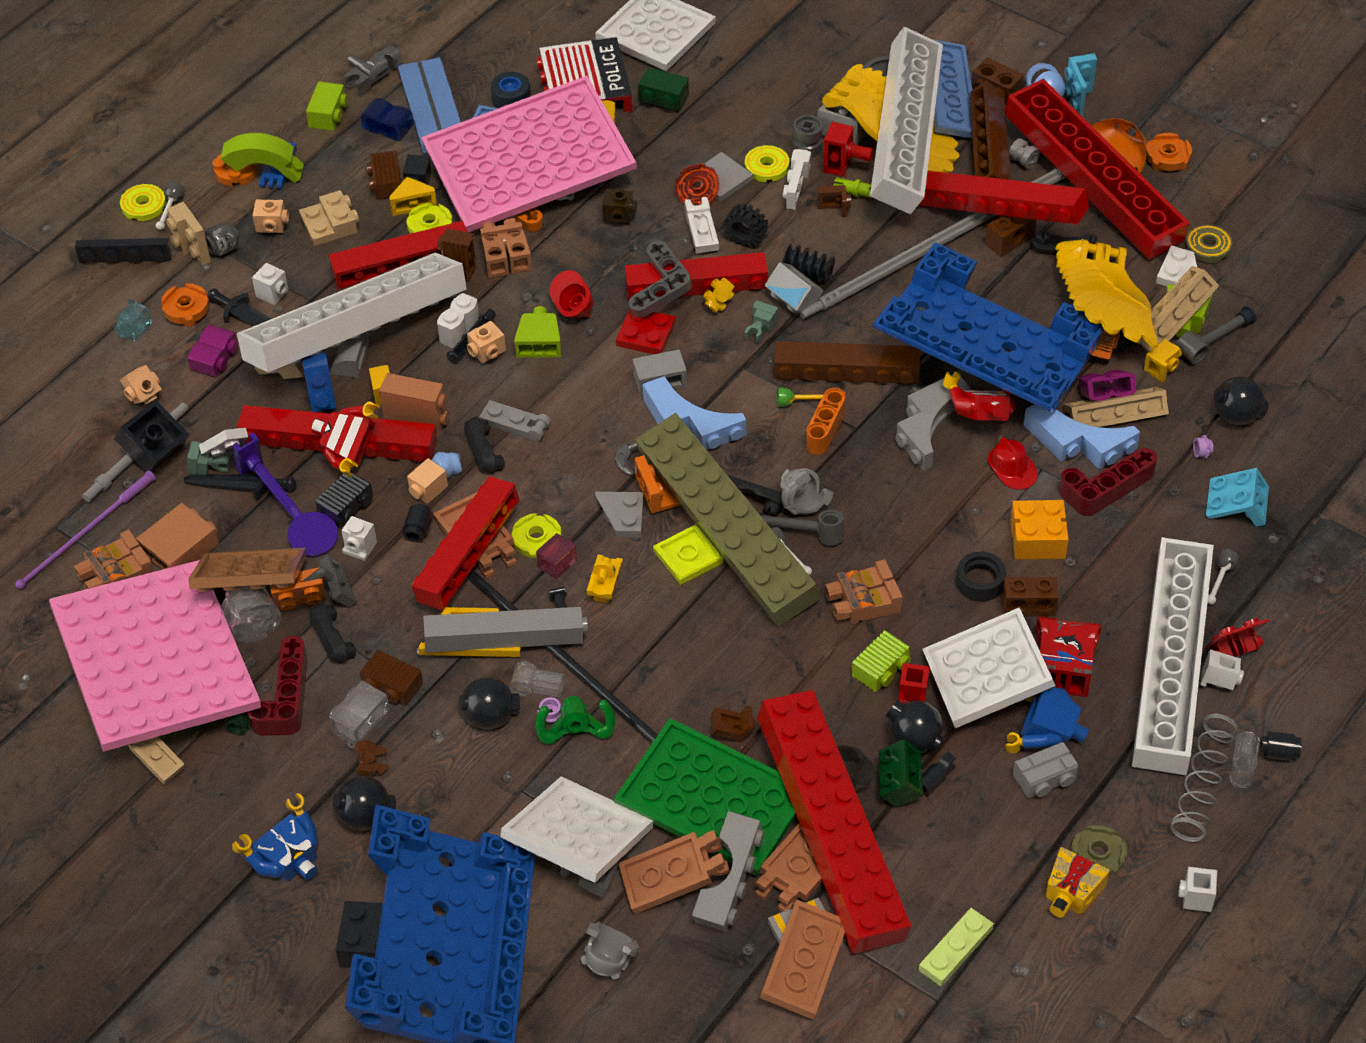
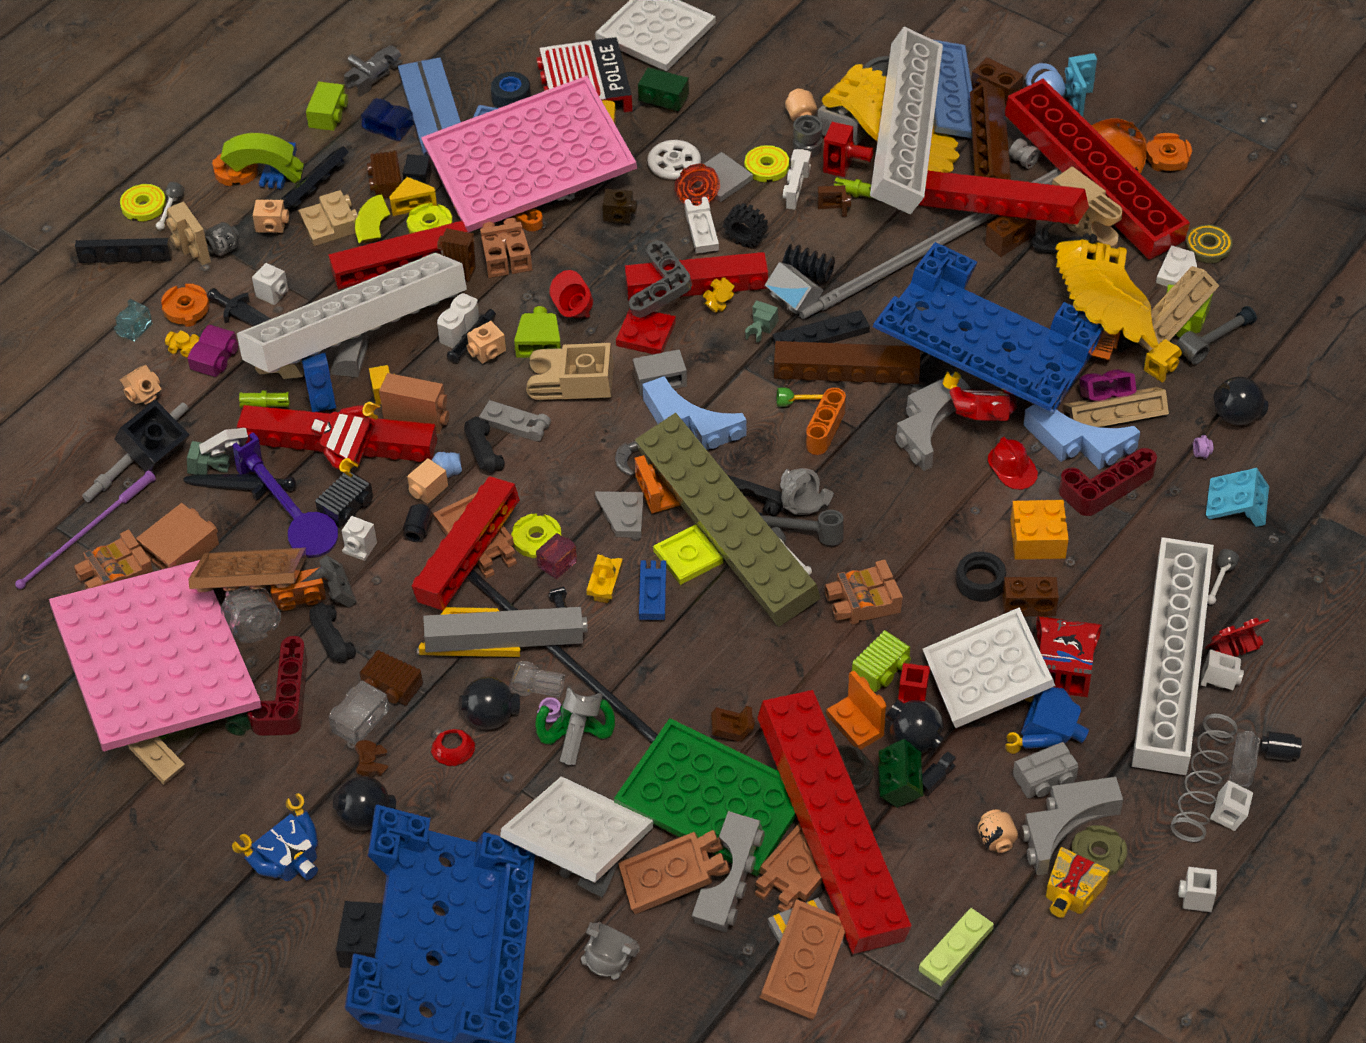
(180, 341): none -> yellow piece
(264, 399): none -> lime pin
(319, 174): none -> black plate
(369, 219): none -> neon yellow tile
(454, 756): none -> red piece
(572, 372): none -> tan brick
(580, 708): none -> light grey piece
(652, 591): none -> blue hinge
(672, 159): none -> white plate
(800, 103): none -> light nougat head
(827, 330): none -> black plate
(860, 714): none -> orange bracket
(997, 831): none -> light nougat head
(1068, 808): none -> light grey arch
(1101, 210): none -> tan brick
(1232, 805): none -> white brick

